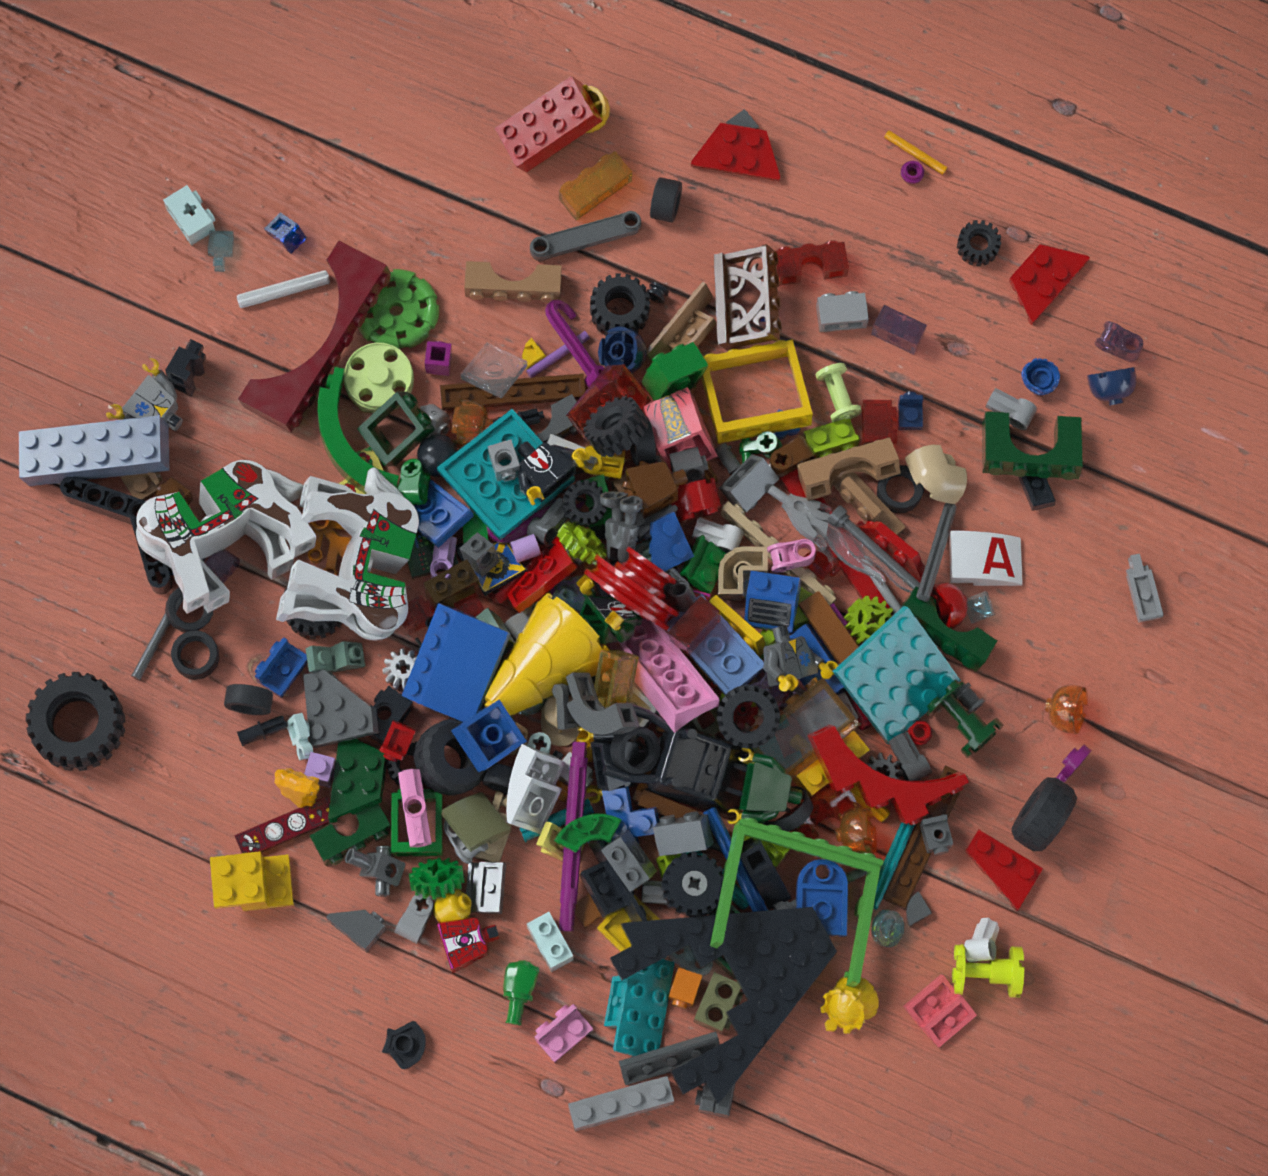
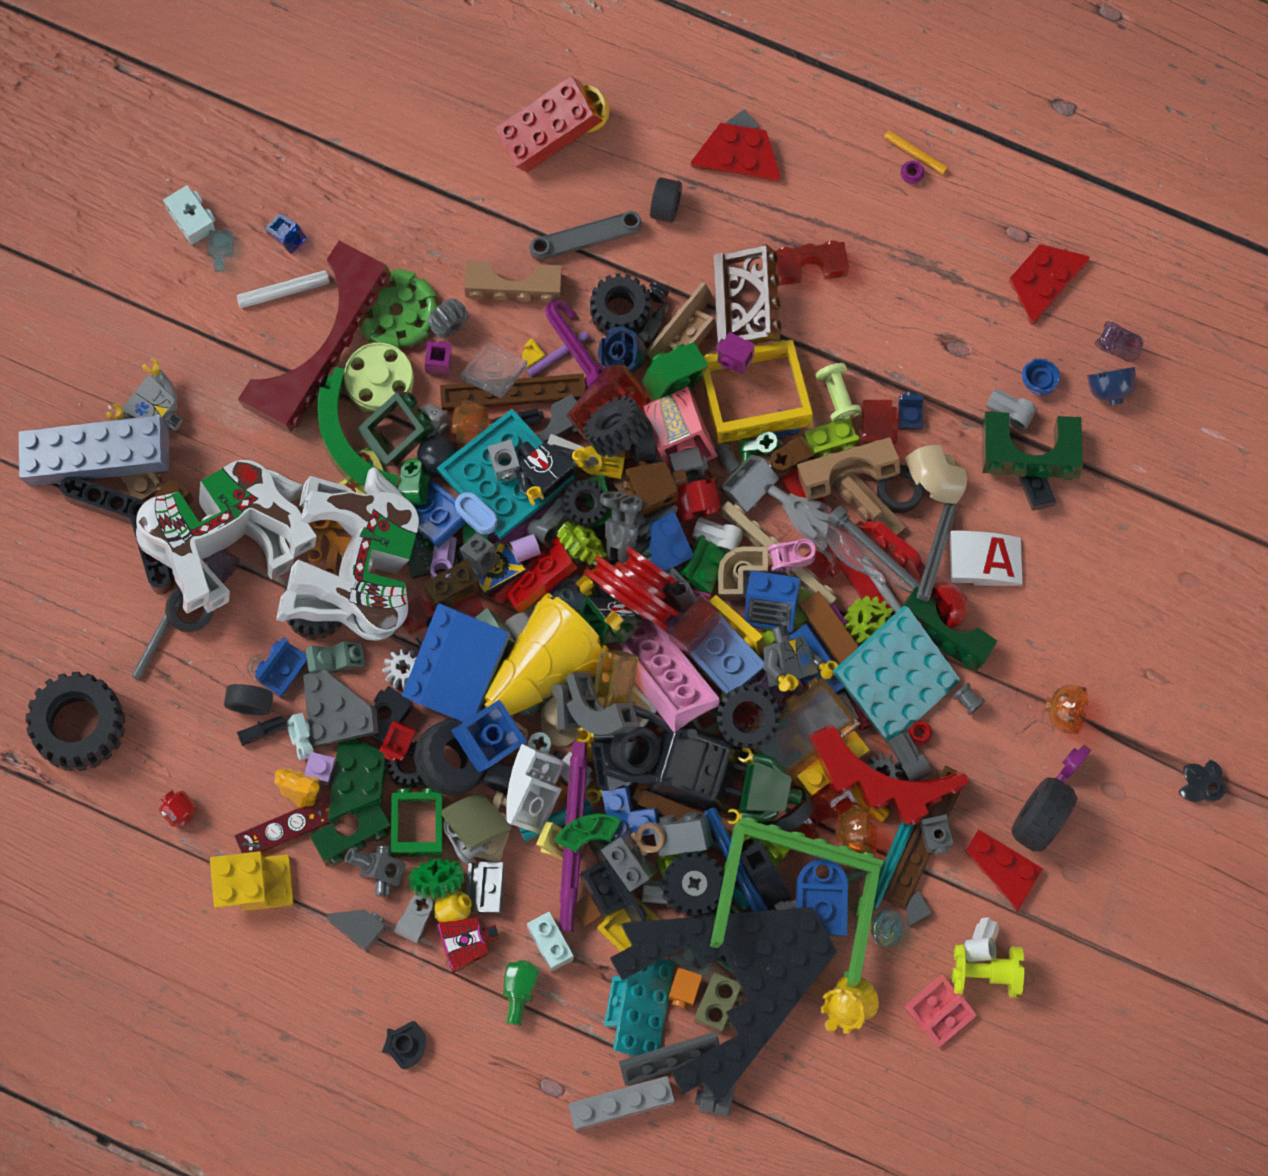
(177, 808): none -> red head
(185, 366): black hips -> none
(208, 668): black tyre -> none
(411, 793): bright pink piece -> none
(448, 318): none -> dark grey gear
(476, 513): none -> light blue tile
(563, 1032): bright pink bracket -> none
(595, 185): clear yellow brick -> none
(646, 849): none -> medium nougat piece
(654, 325): none -> pearl dark grey piece
(735, 353): none -> magenta brick
(842, 311): light grey brick -> none
(898, 329): clear purple brick -> none
(970, 725): dark green piece -> none
(979, 607): clear light blue tile -> none
(985, 231): black tyre -> none
(1143, 590): light grey hinge -> none
(1199, 781): none -> black plate

